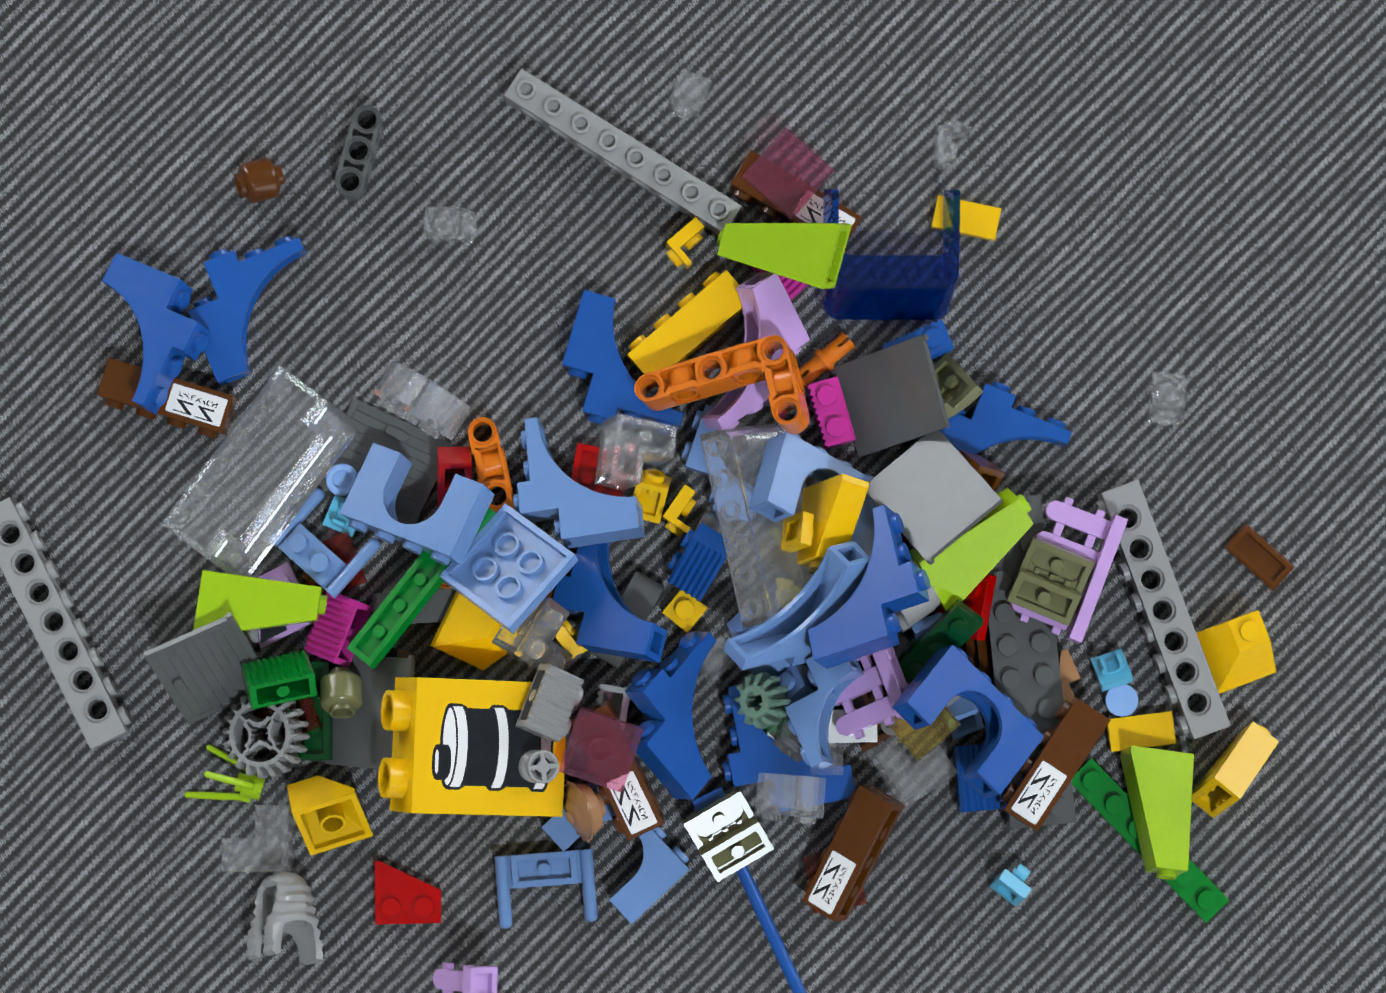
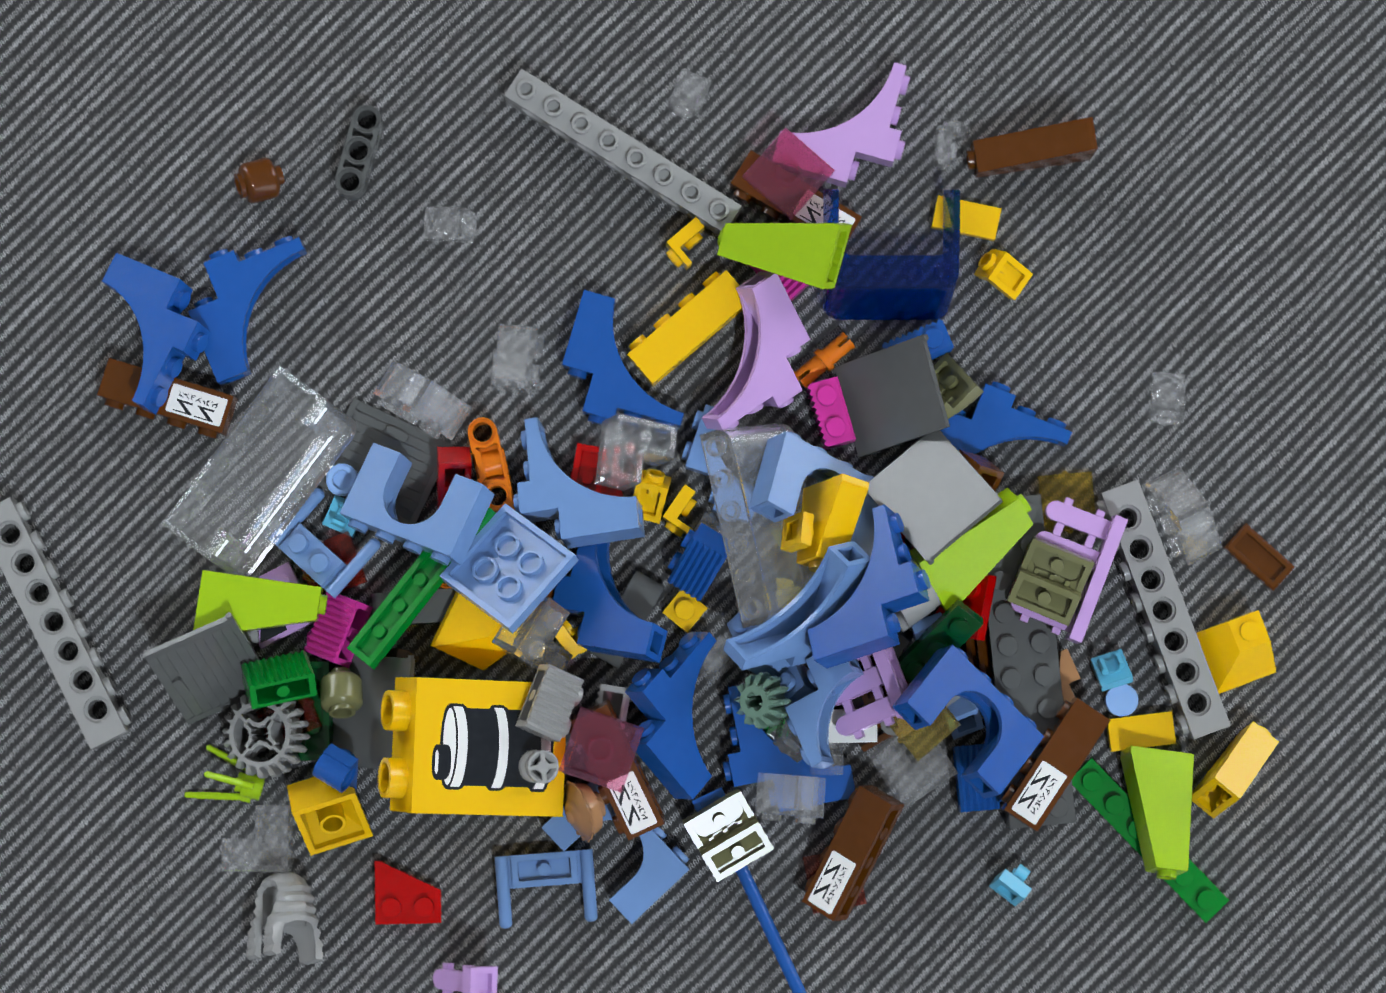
(337, 768): none -> blue plate
(515, 359): none -> clear brick
(739, 367): orange beam -> none
(865, 135): none -> lavender arch
(1003, 272): none -> yellow bracket
(1033, 148): none -> reddish brown slope
(1071, 485): none -> clear yellow piece
(1183, 516): none -> clear brick

